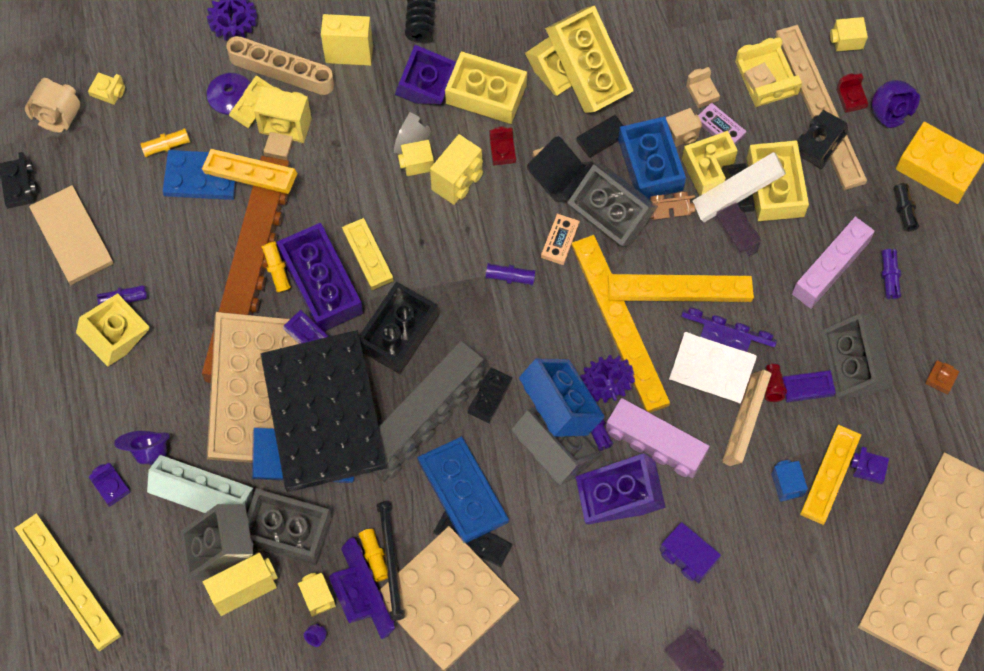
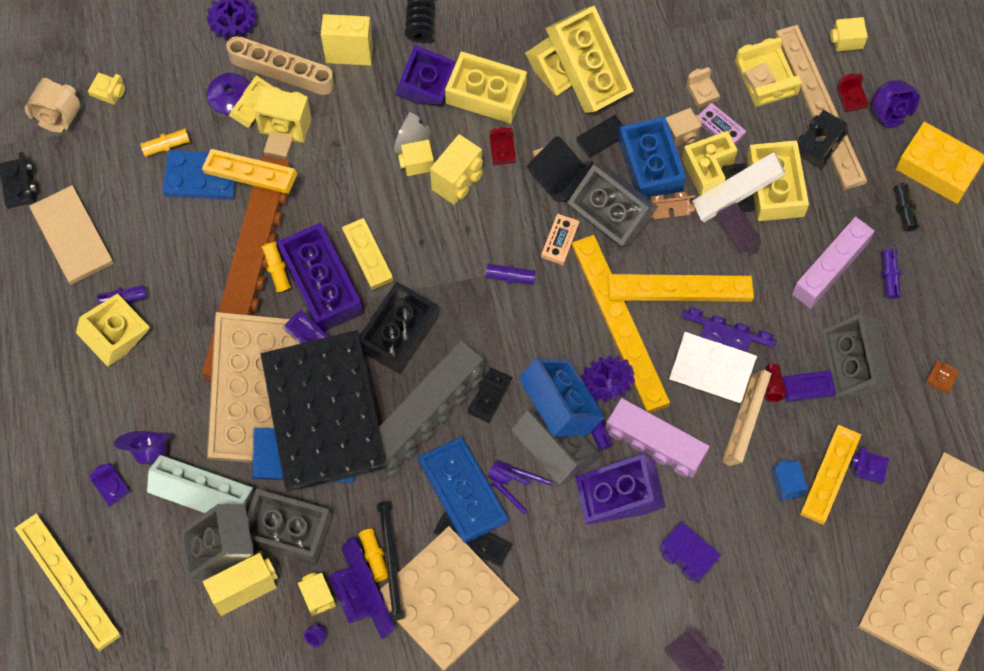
(504, 473): none -> dark purple plant

